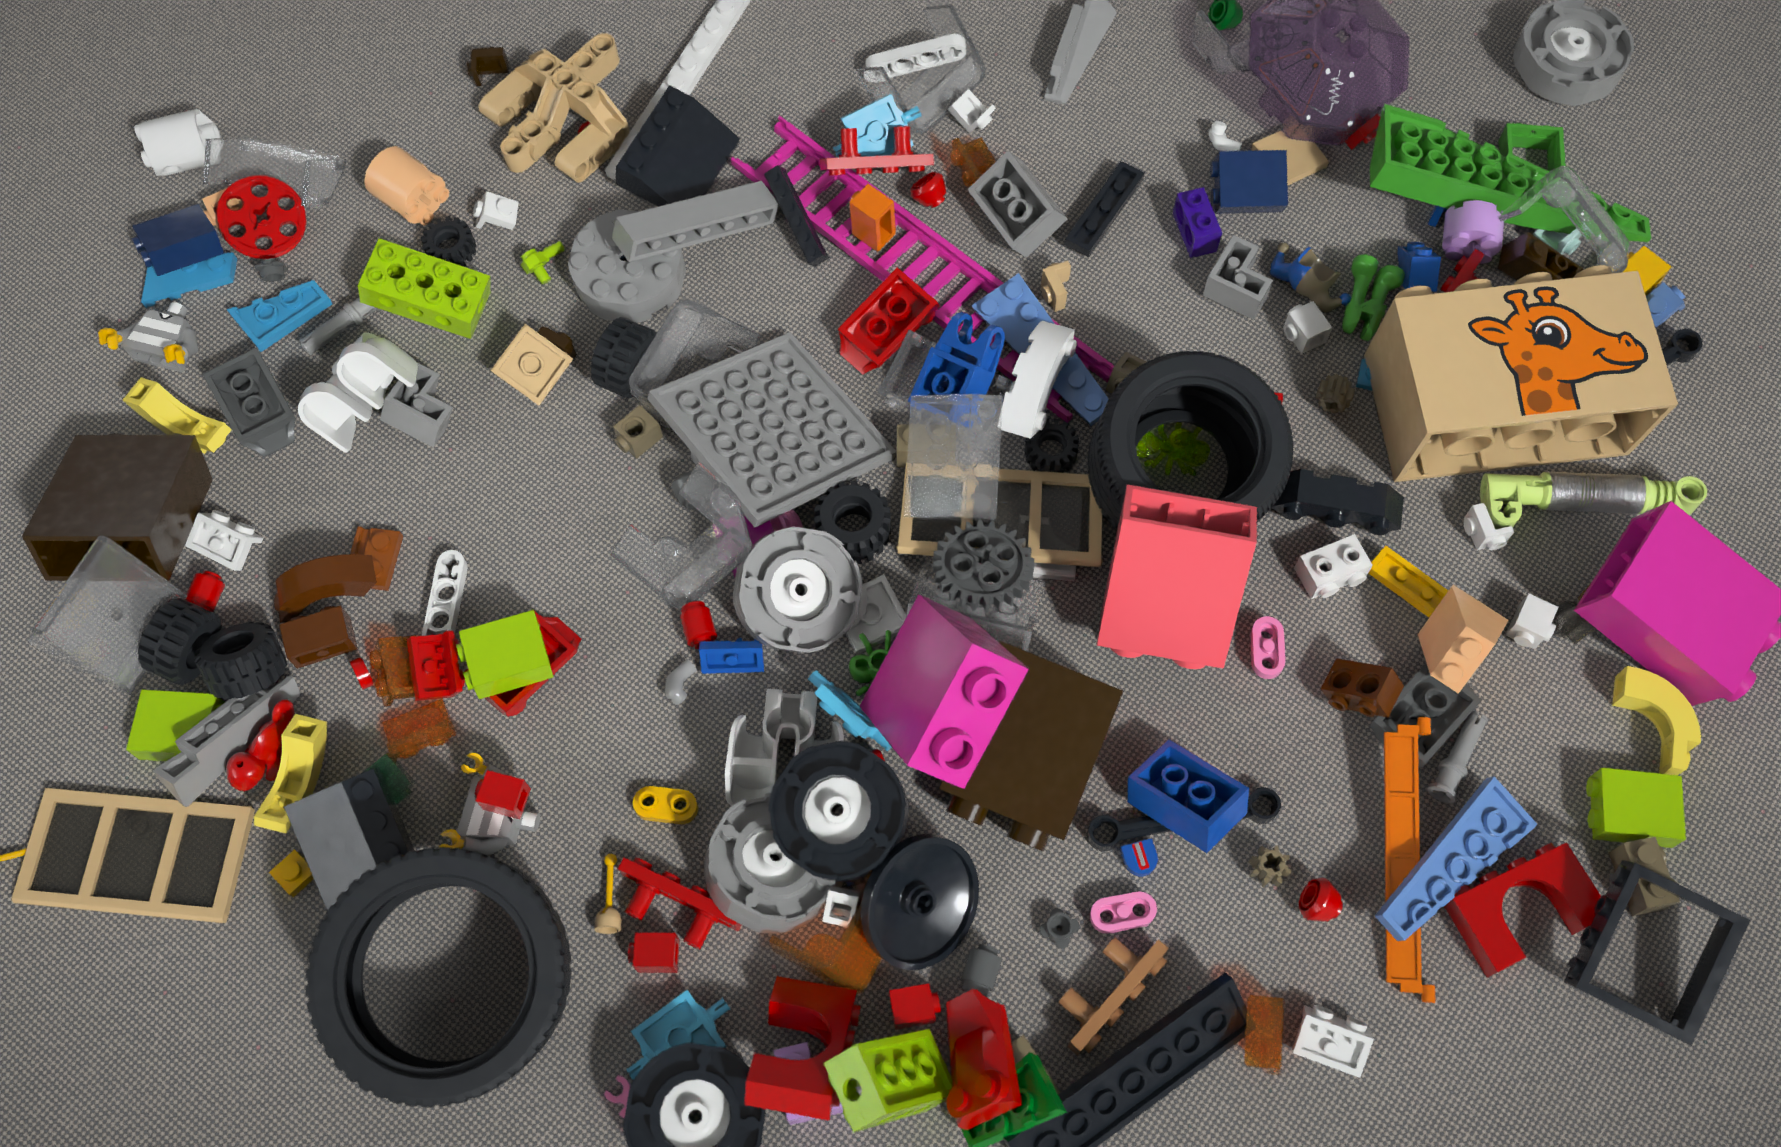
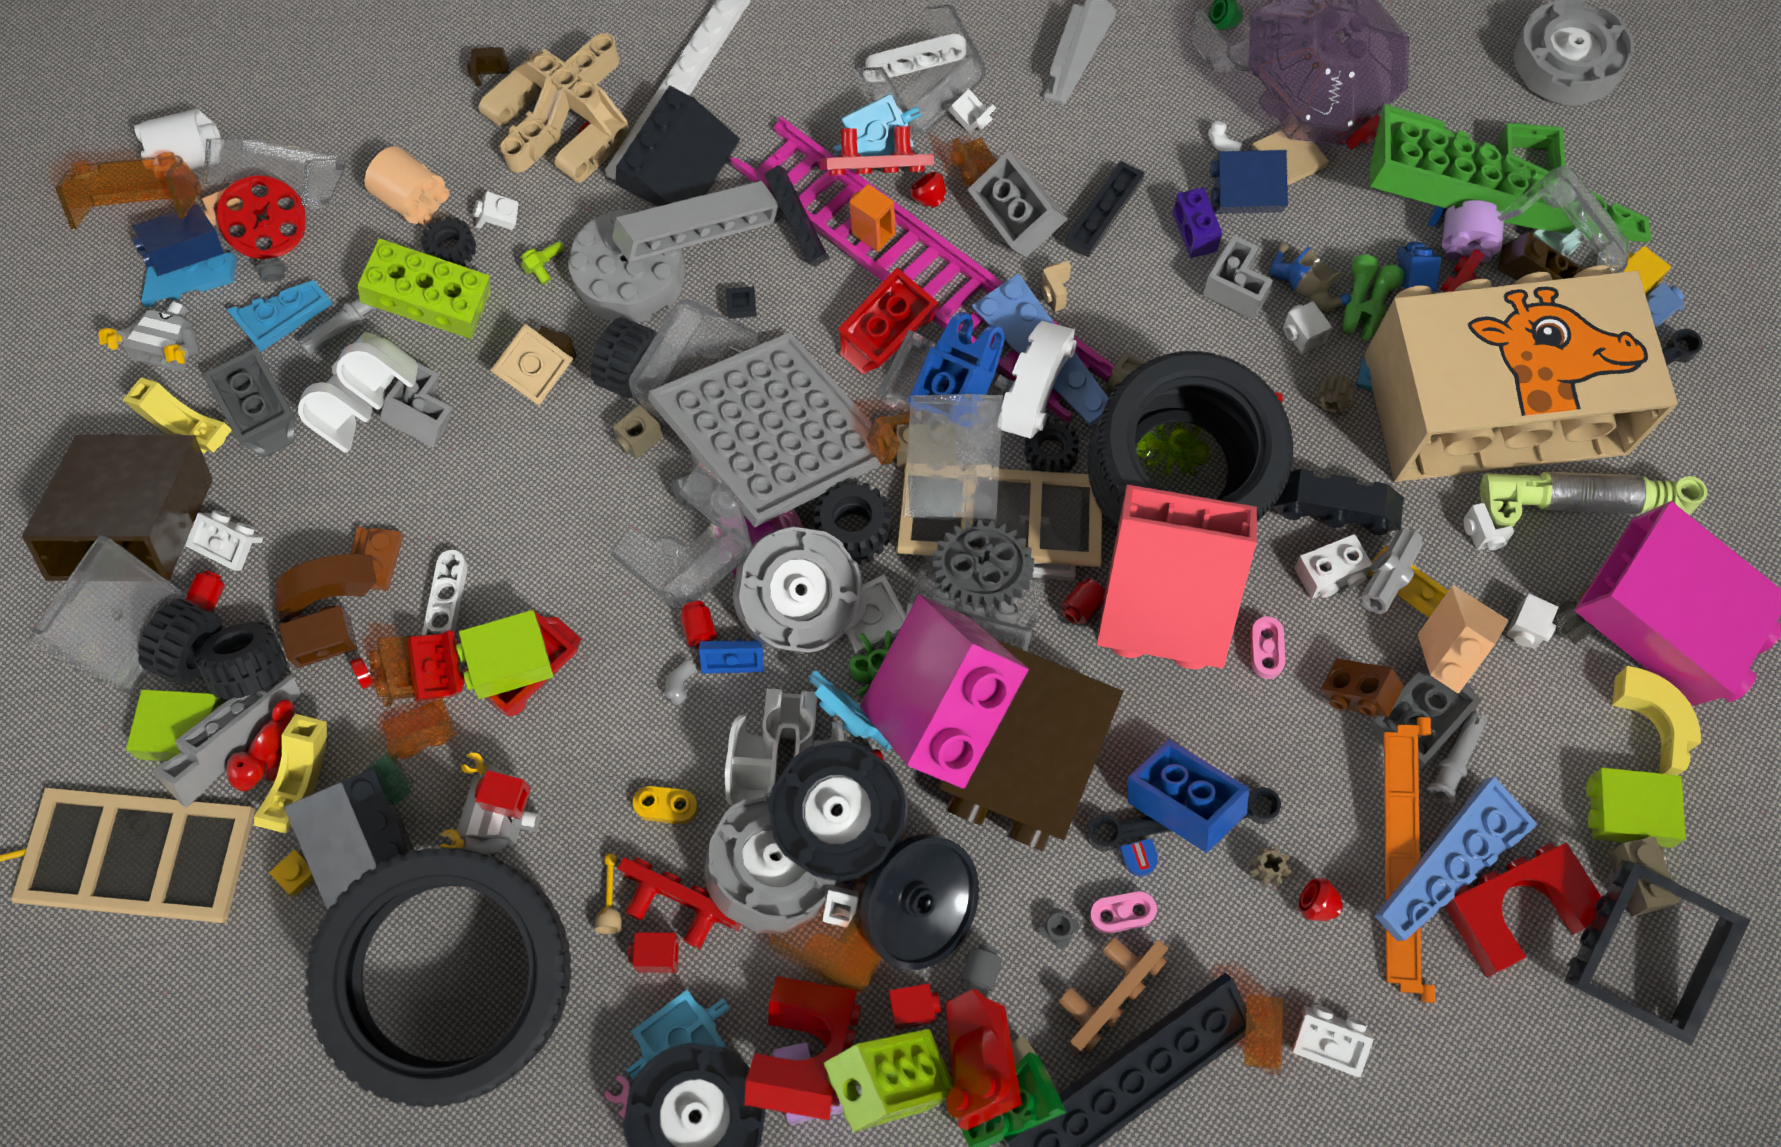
(127, 182): none -> clear orange windscreen
(741, 302): none -> black plate
(883, 436): none -> clear orange bracket
(1083, 601): none -> red brick
(1392, 571): none -> light grey piece

